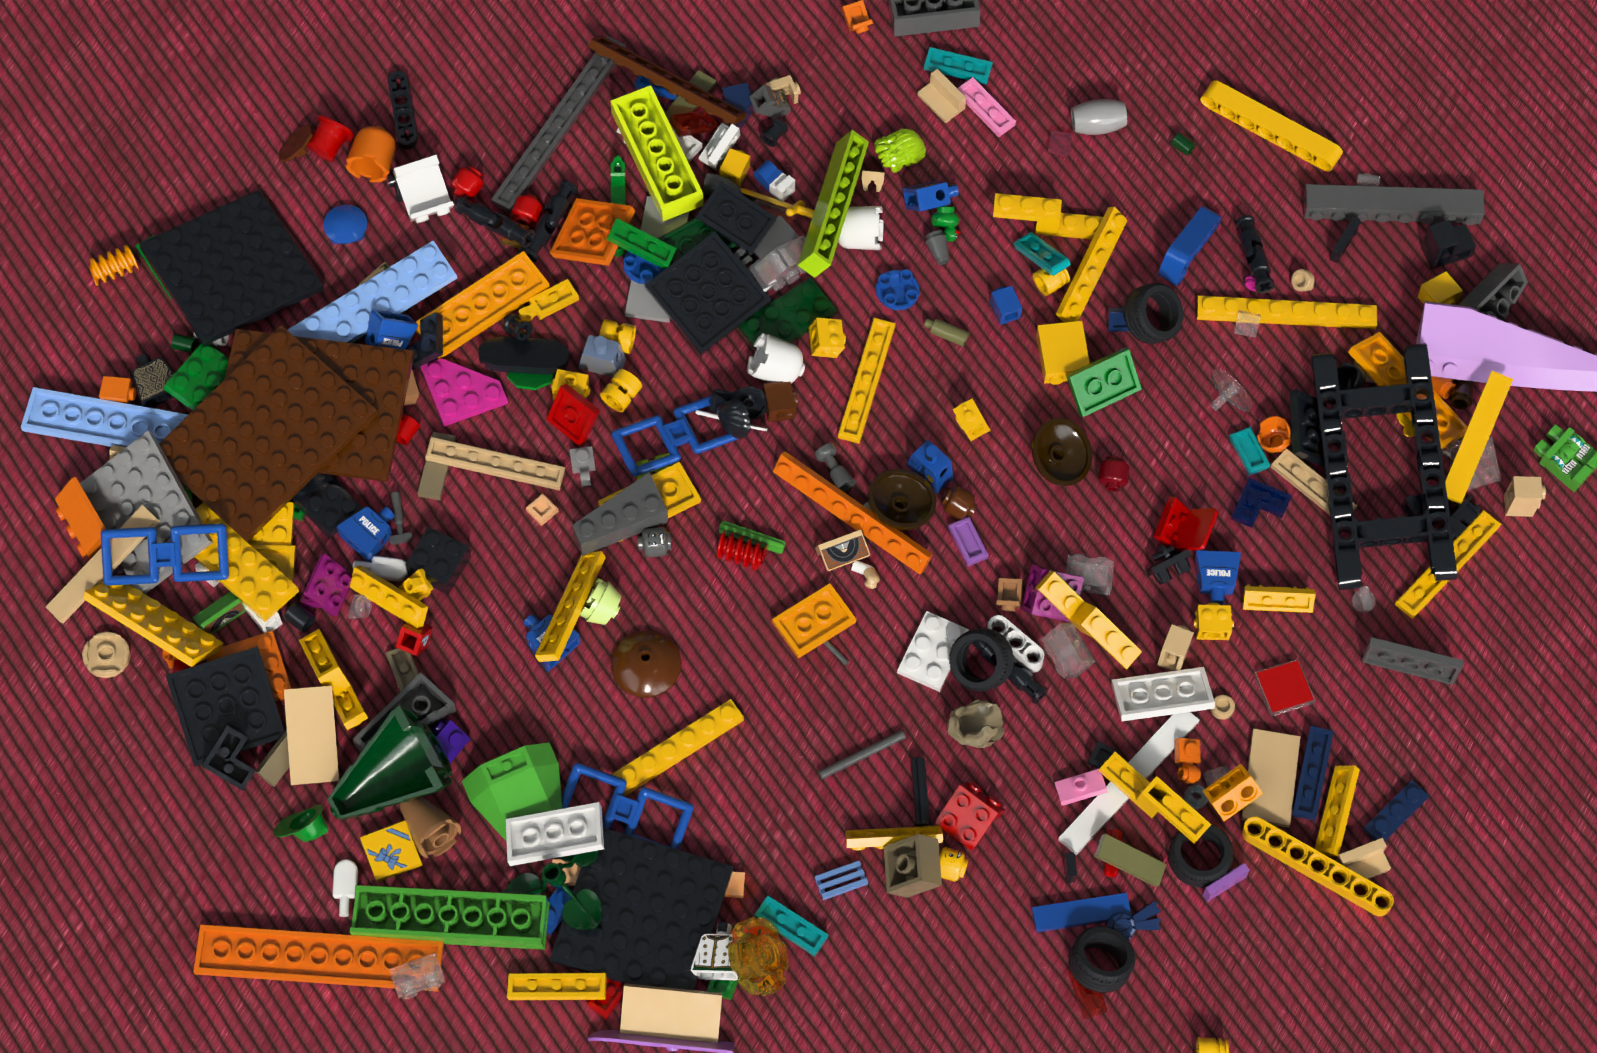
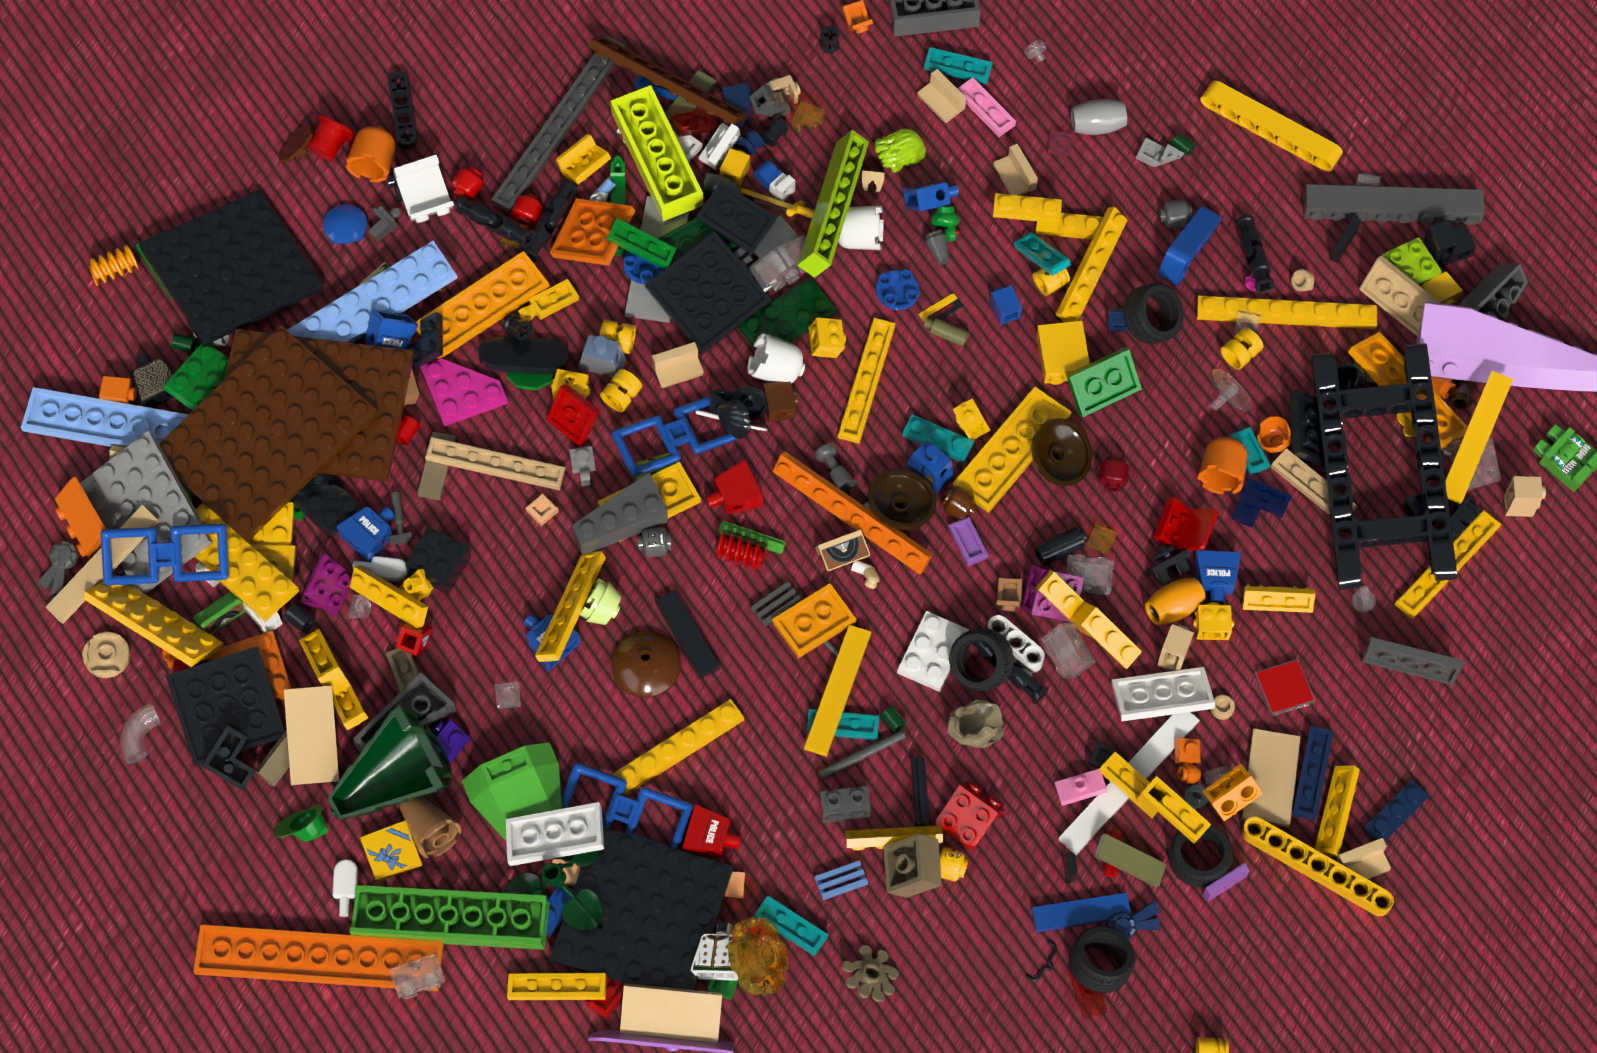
(62, 556): none -> dark grey piece
(134, 733): none -> clear cylinder
(385, 224): none -> dark grey piece
(507, 695): none -> clear plate
(582, 159): none -> yellow bracket
(602, 192): none -> arm
(677, 365): none -> tan panel
(687, 634): none -> black tile
(709, 834): none -> red torso
(736, 490): none -> red torso
(750, 142): none -> dark blue wheel
(766, 600): none -> dark grey tile
(807, 115): none -> clear yellow panel
(826, 40): none -> black bush
(837, 690): none -> yellow tile
(844, 804): none -> dark grey brick
(852, 725): none -> teal tile
(870, 974): none -> dark tan animal
(893, 719): none -> dark green hinge
(942, 308): none -> sticker
(948, 442): none -> teal plate
(1008, 450): none -> yellow plate
(1016, 172): none -> tan panel
(1035, 50): none -> clear tile
(1046, 967): none -> black piece
(1060, 546): none -> black brick
(1101, 539): none -> clear yellow tile
(1157, 155): none -> light grey slope
(1175, 214): none -> dark grey head
(1175, 601): none -> light orange piece
(1223, 465): none -> orange cylinder
(1242, 348): none -> yellow wheel
(1396, 293): none -> tan tile
(1414, 261): none -> lime bracket

